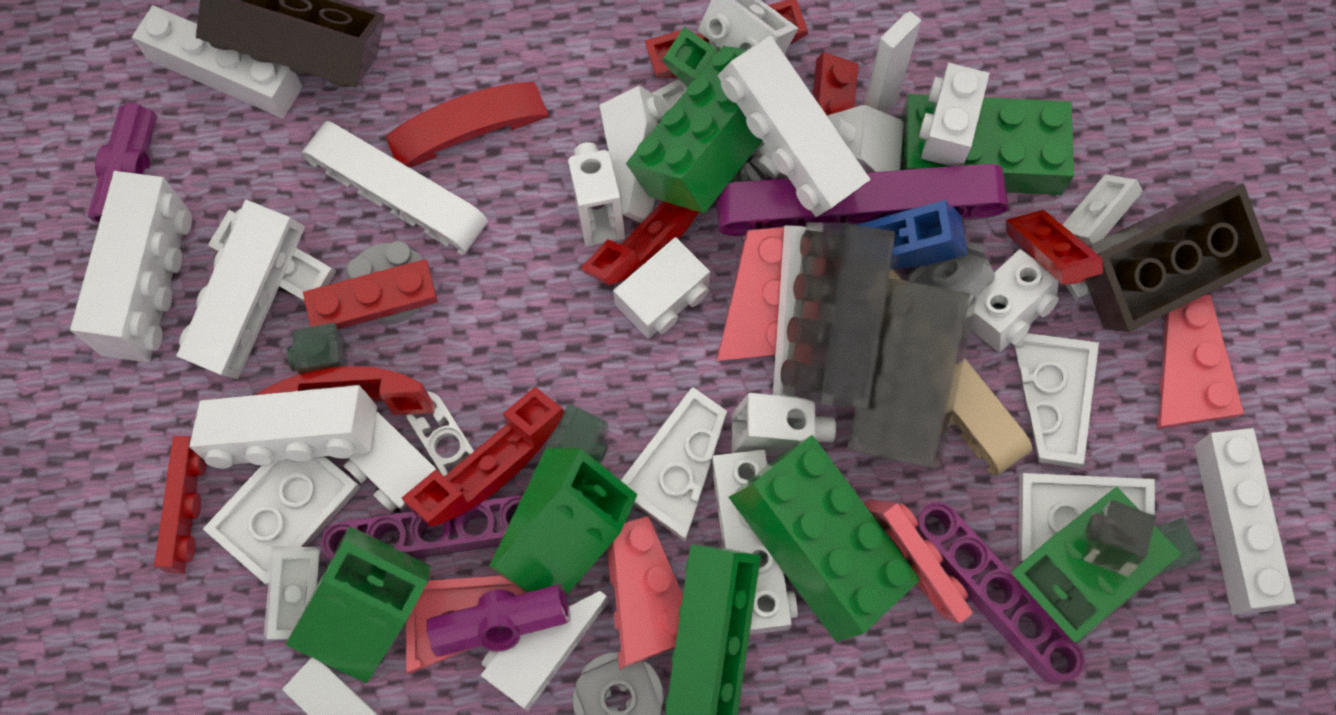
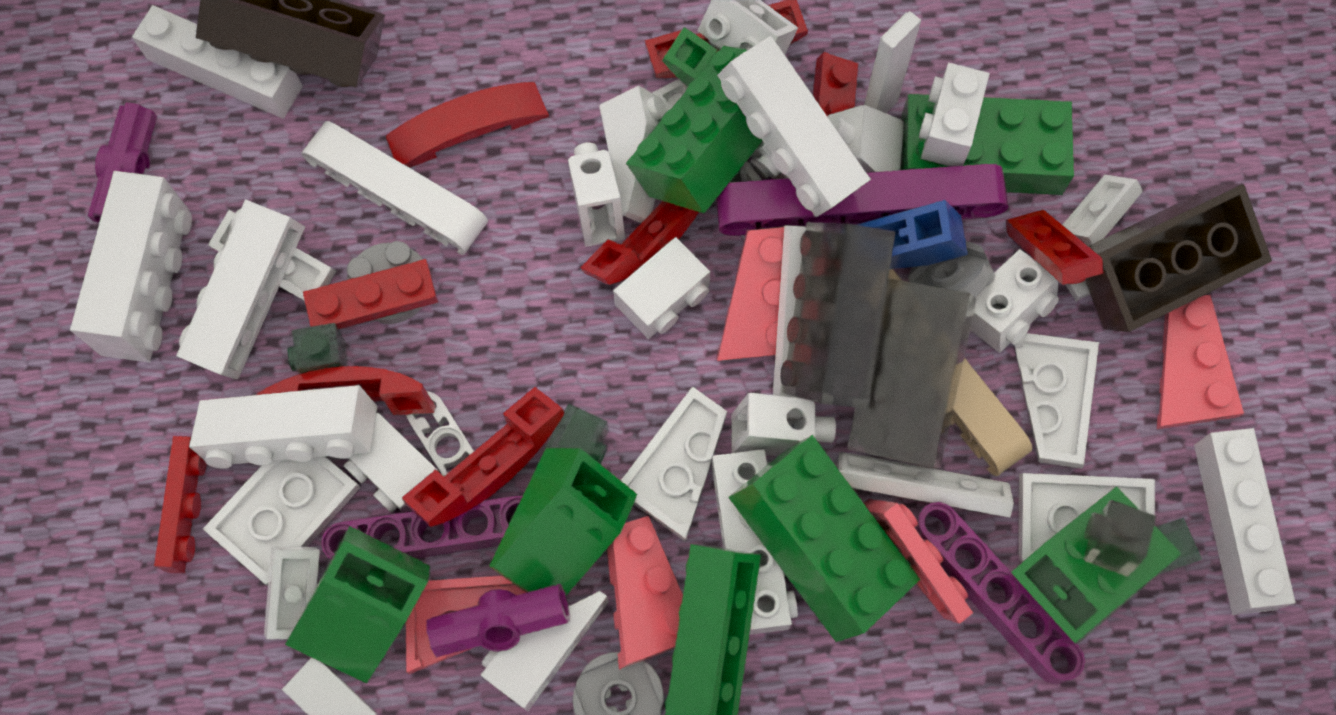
(926, 484): none -> white tile

